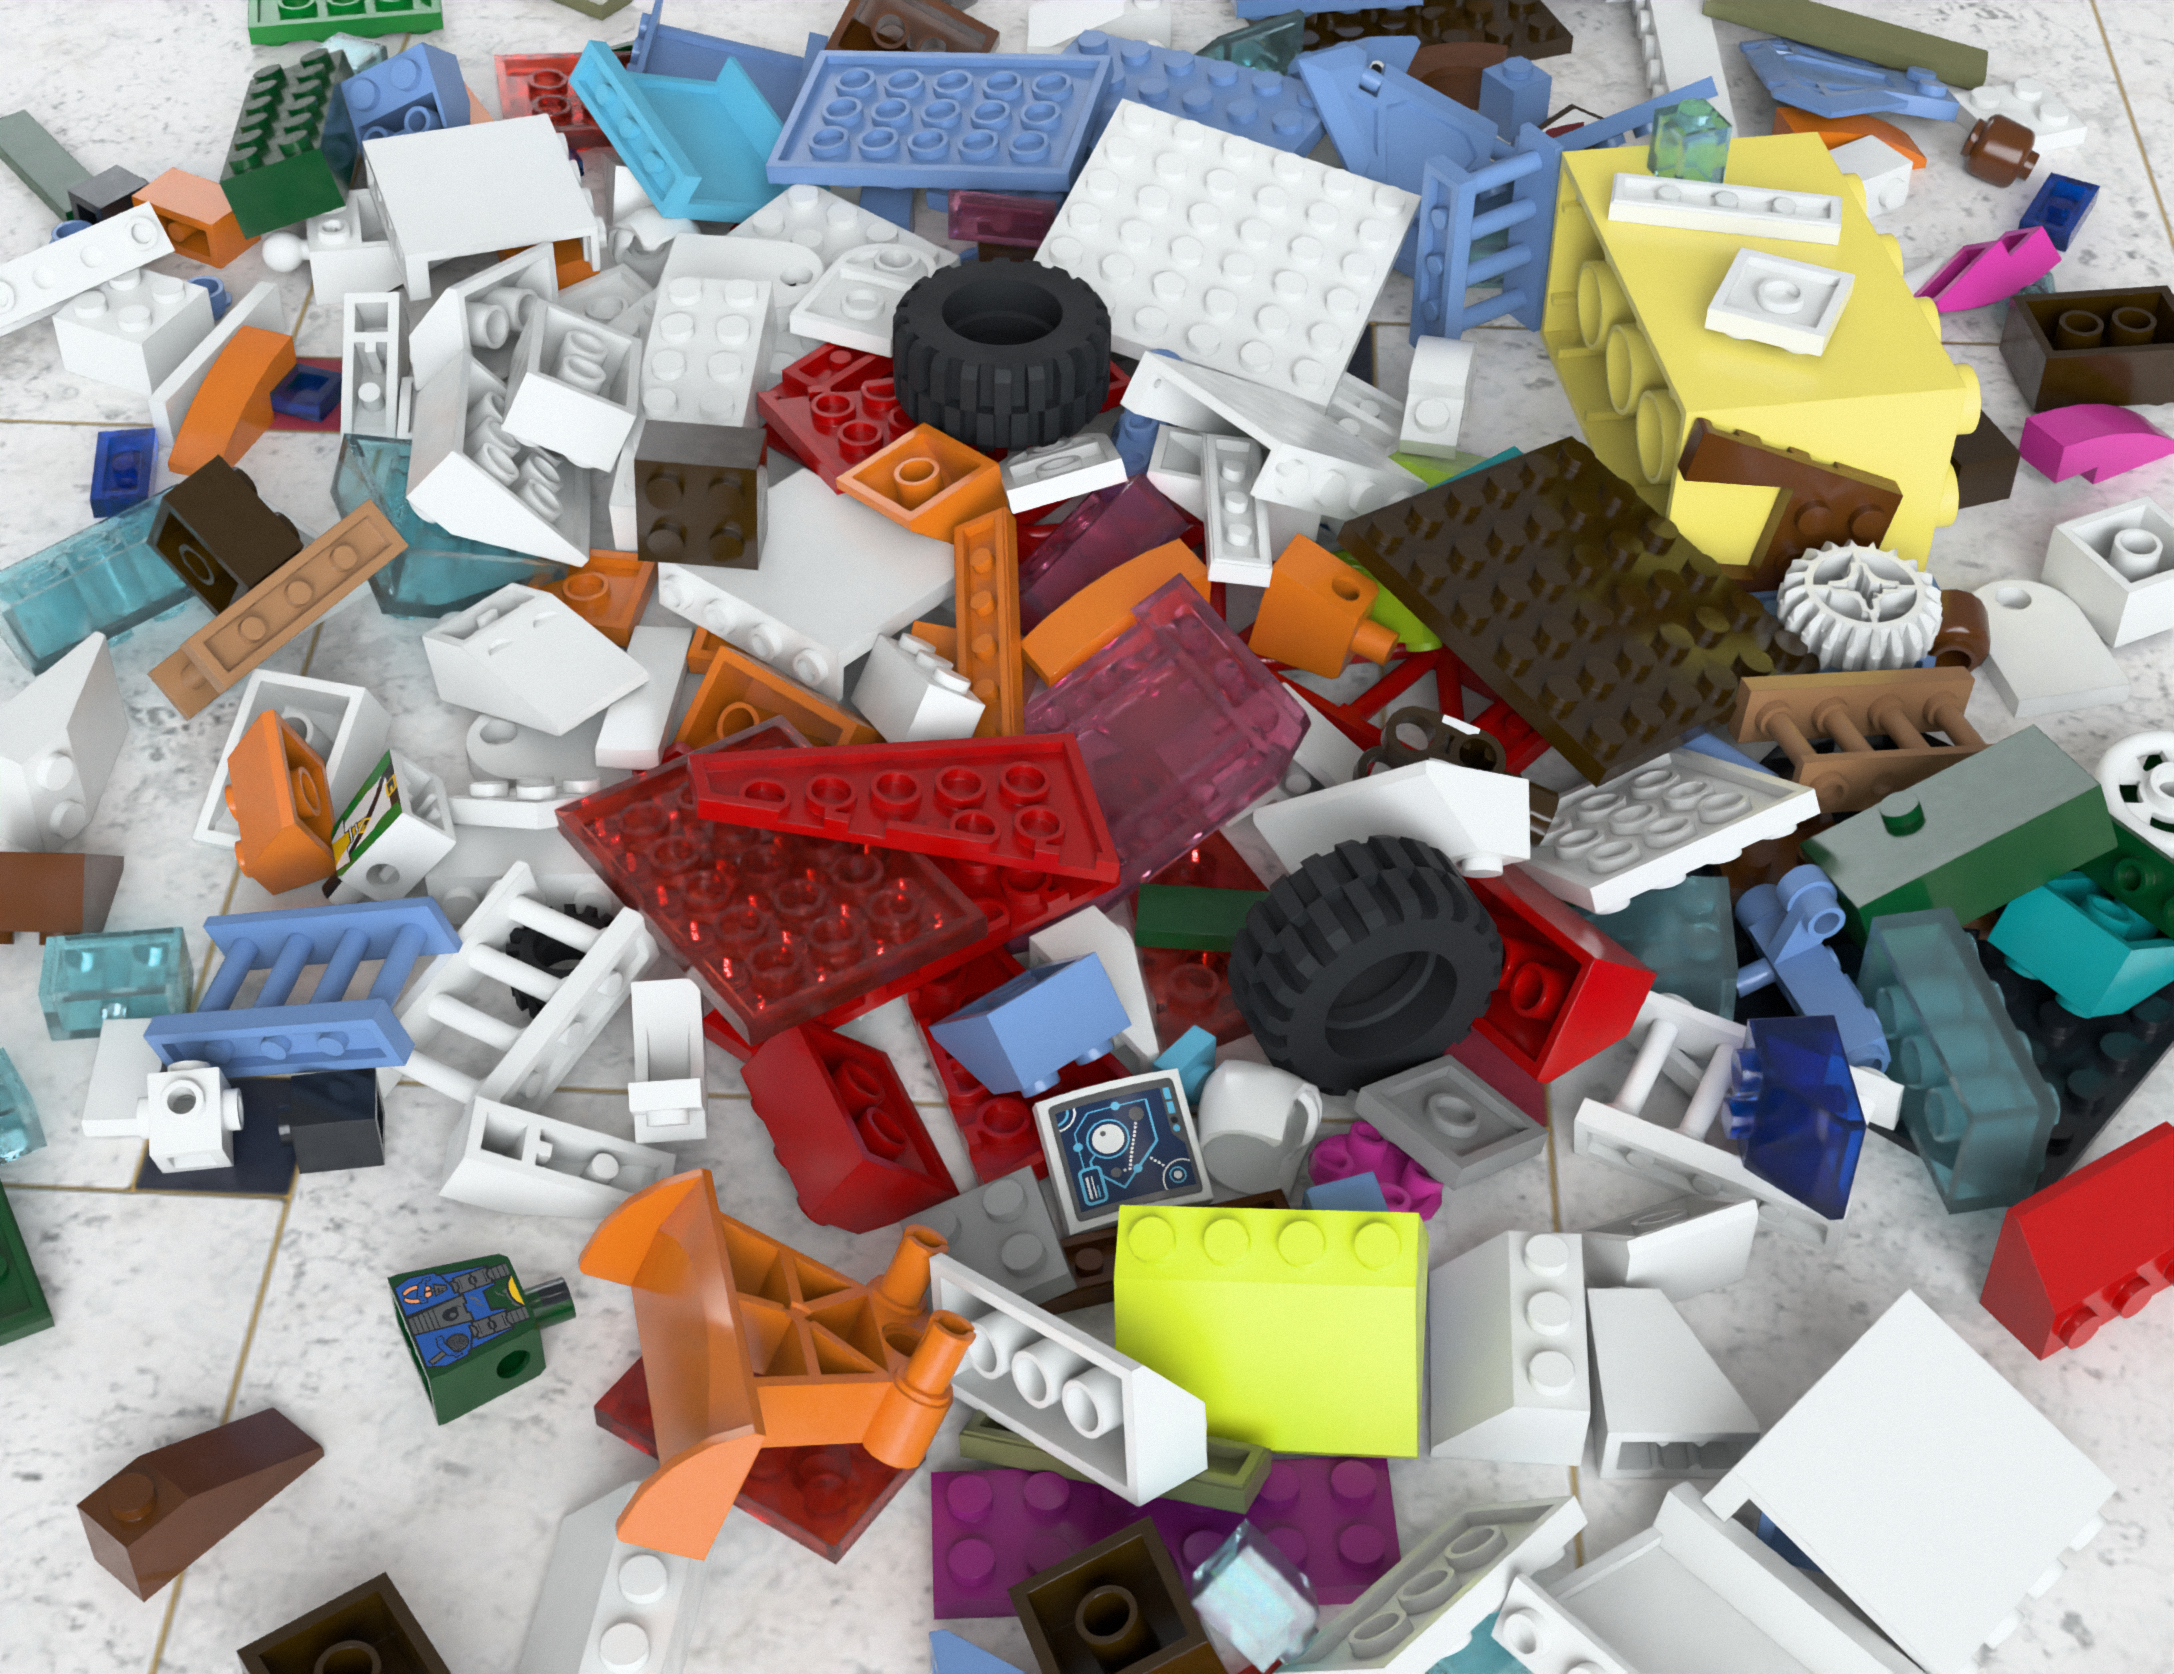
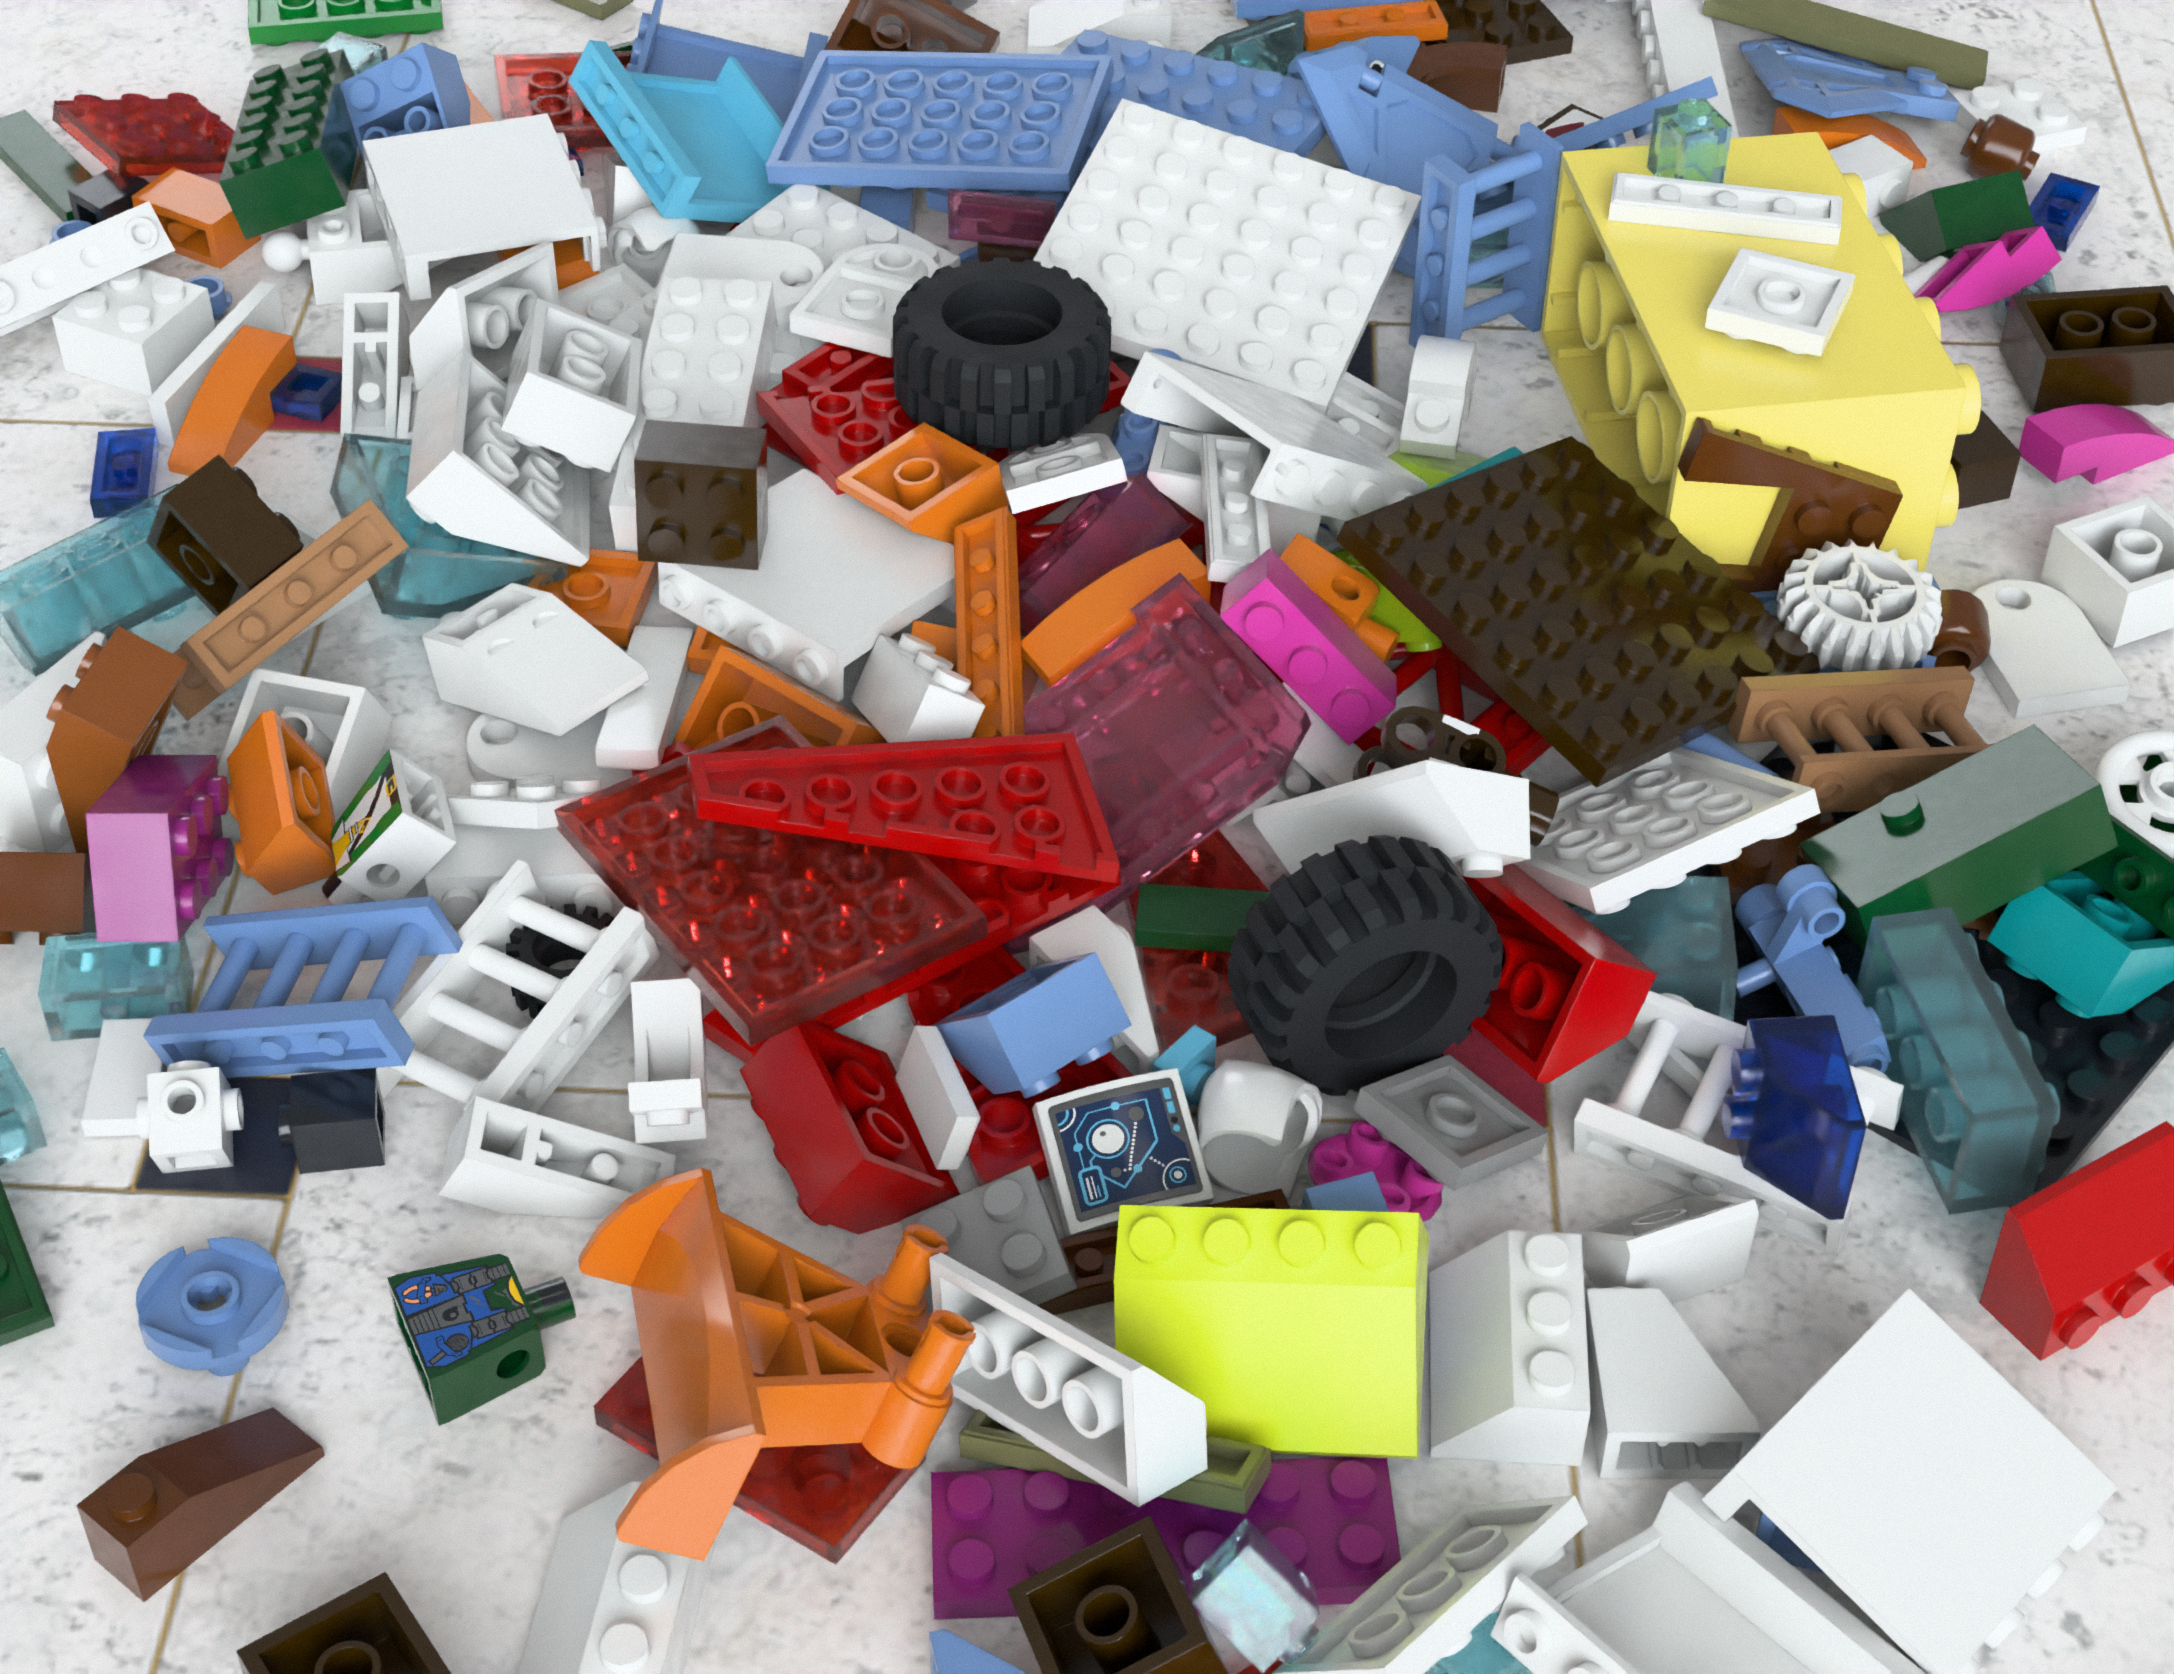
(108, 720): none -> dark orange slope
(147, 134): none -> clear red plate
(158, 847): none -> magenta brick
(219, 1337): none -> medium blue plate
(937, 1098): none -> white tile
(1309, 647): none -> dark pink brick
(1348, 24): none -> orange tile
(1514, 95): medium blue brick -> none
(1959, 215): none -> dark green slope

